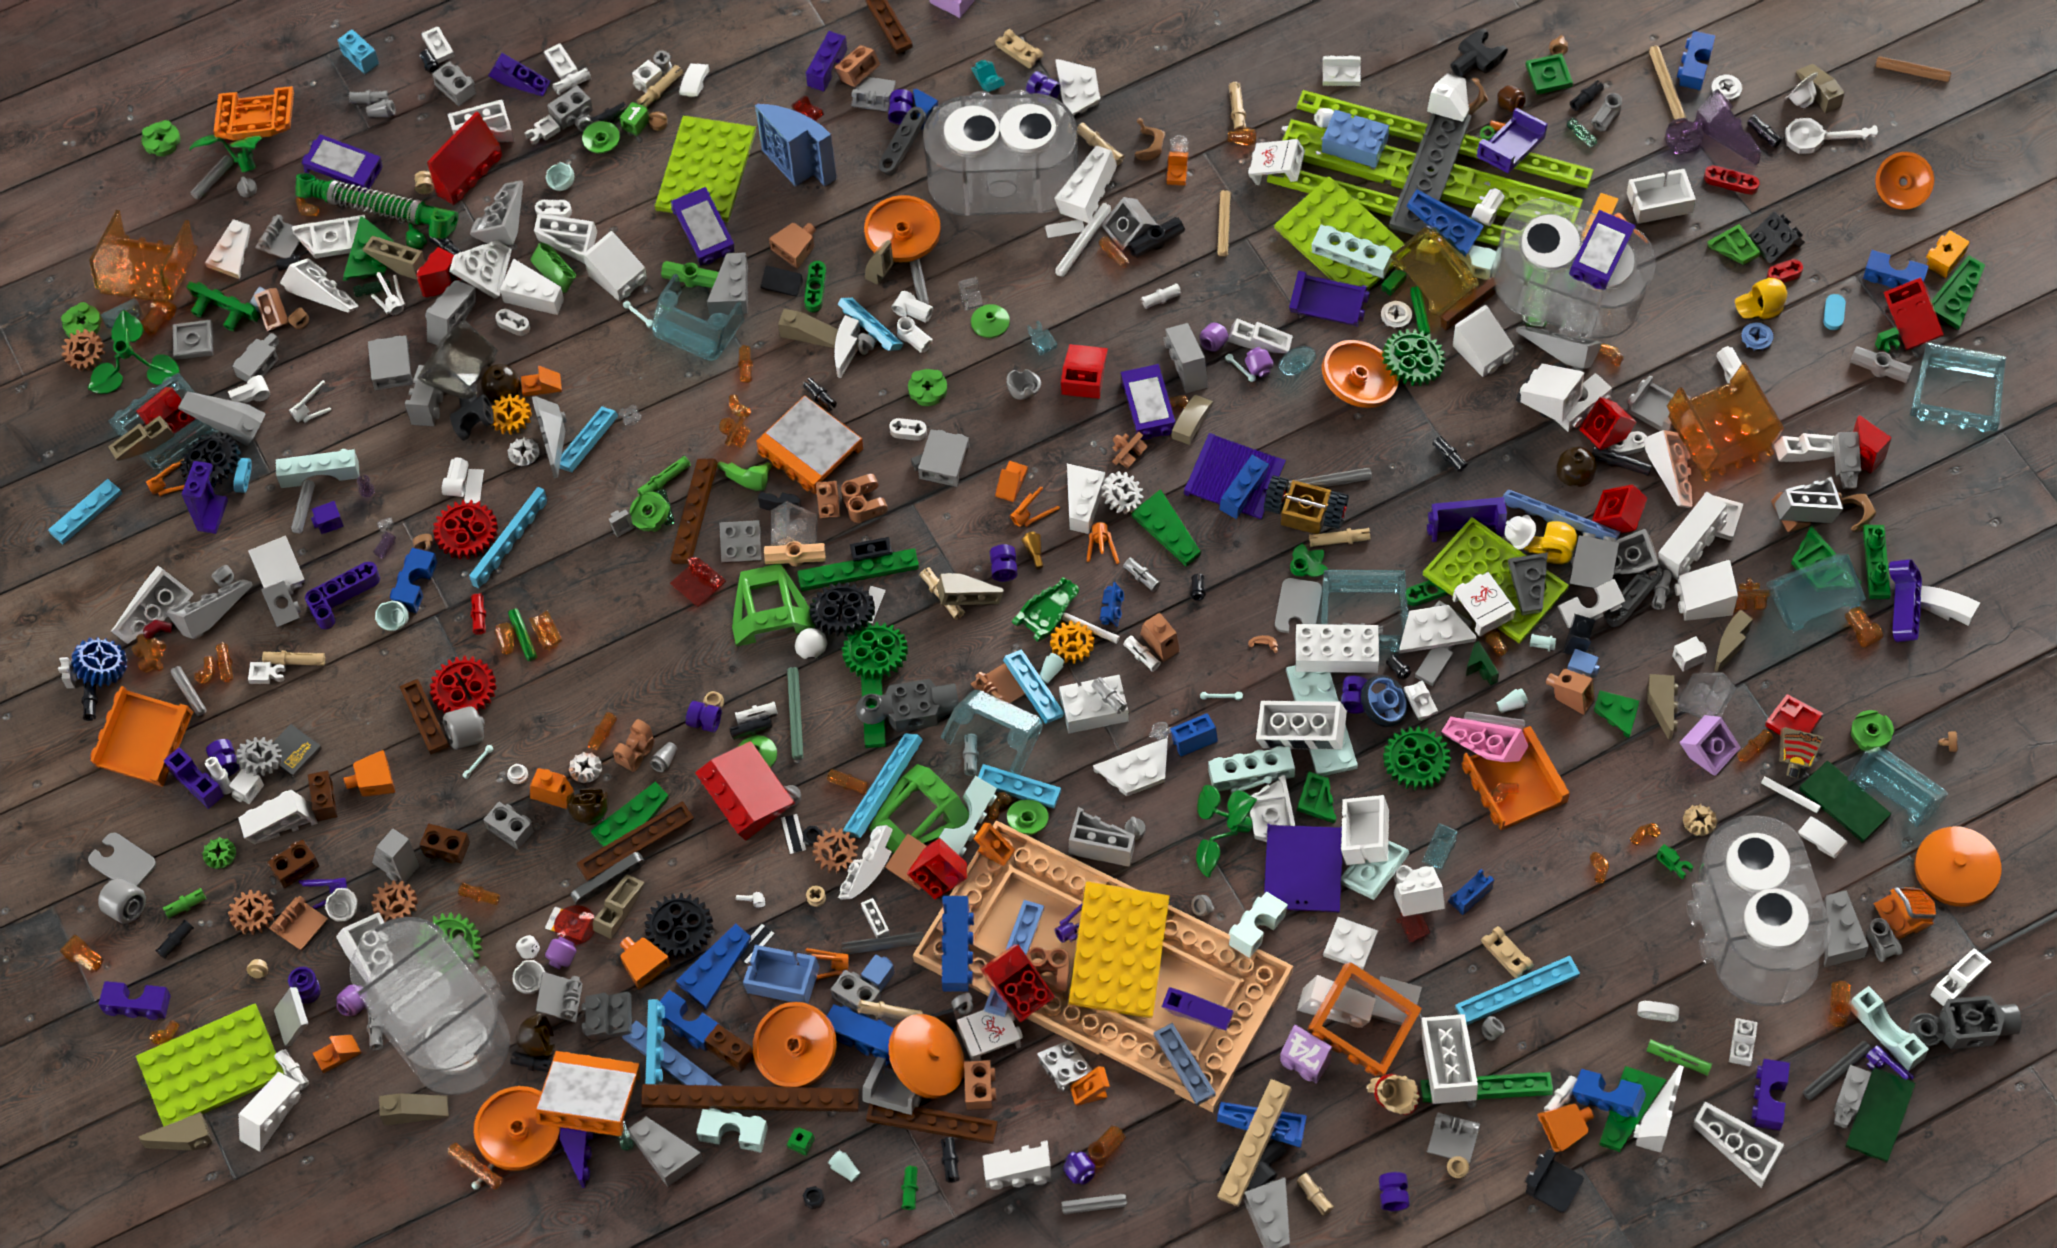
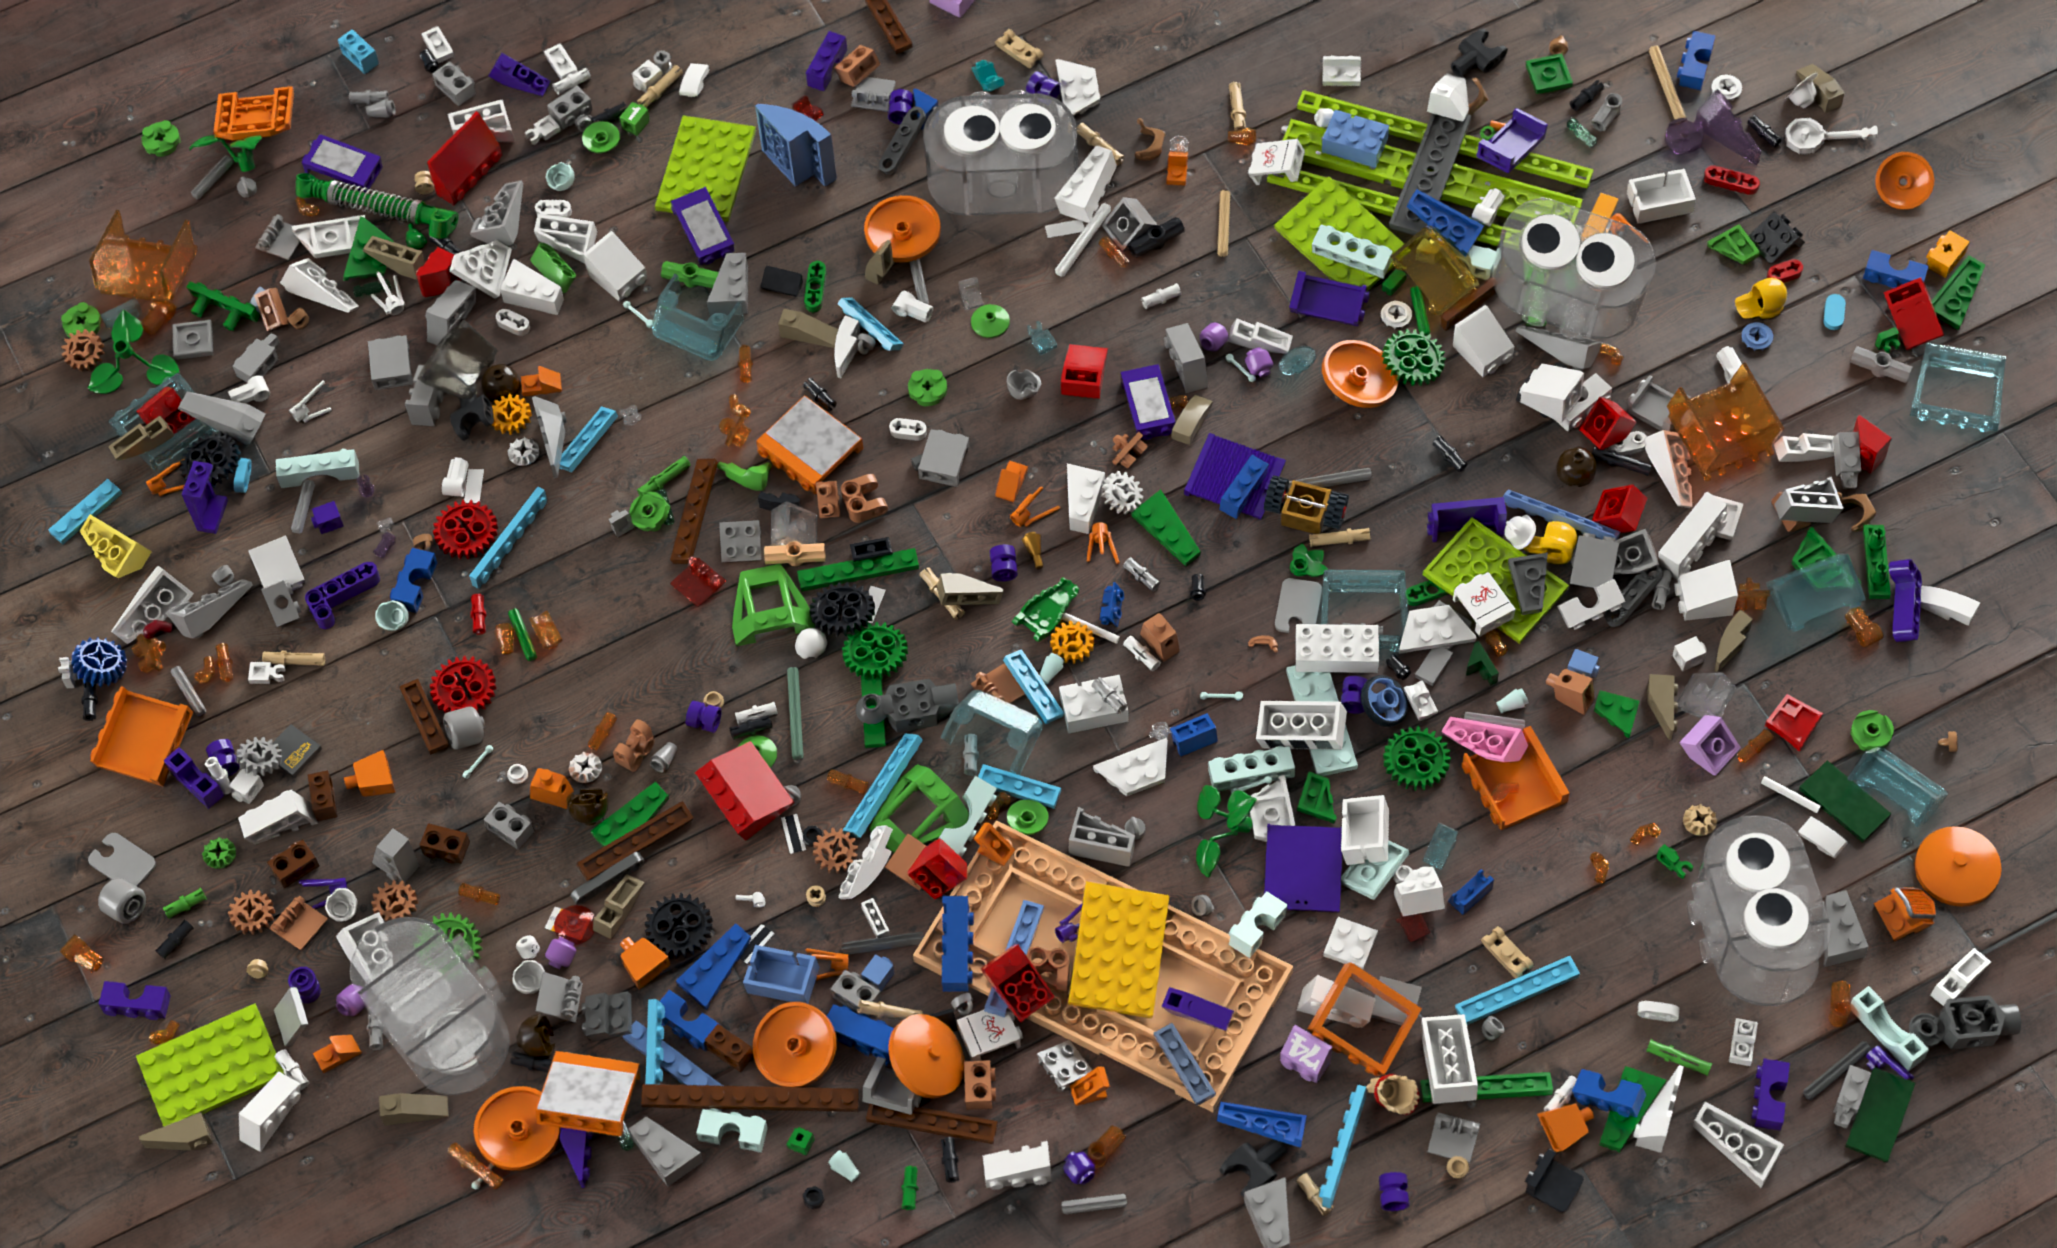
(114, 550): none -> light yellow wedge
(230, 250): white wing -> none
(283, 264): black pin -> none
(658, 121): medium nougat tile -> none
(793, 243): nougat torso -> none
(914, 335): white piece -> none
(1254, 1142): tan plate -> none
(1345, 1139): none -> medium azure plate
(1511, 98): reddish brown head -> none
(1543, 642): light aqua pin -> none
(1579, 634): black slope -> none
(1601, 250): panel -> none
(1798, 750): torso -> none
(1885, 943): light grey piece -> none
(1913, 69): medium nougat axle -> none

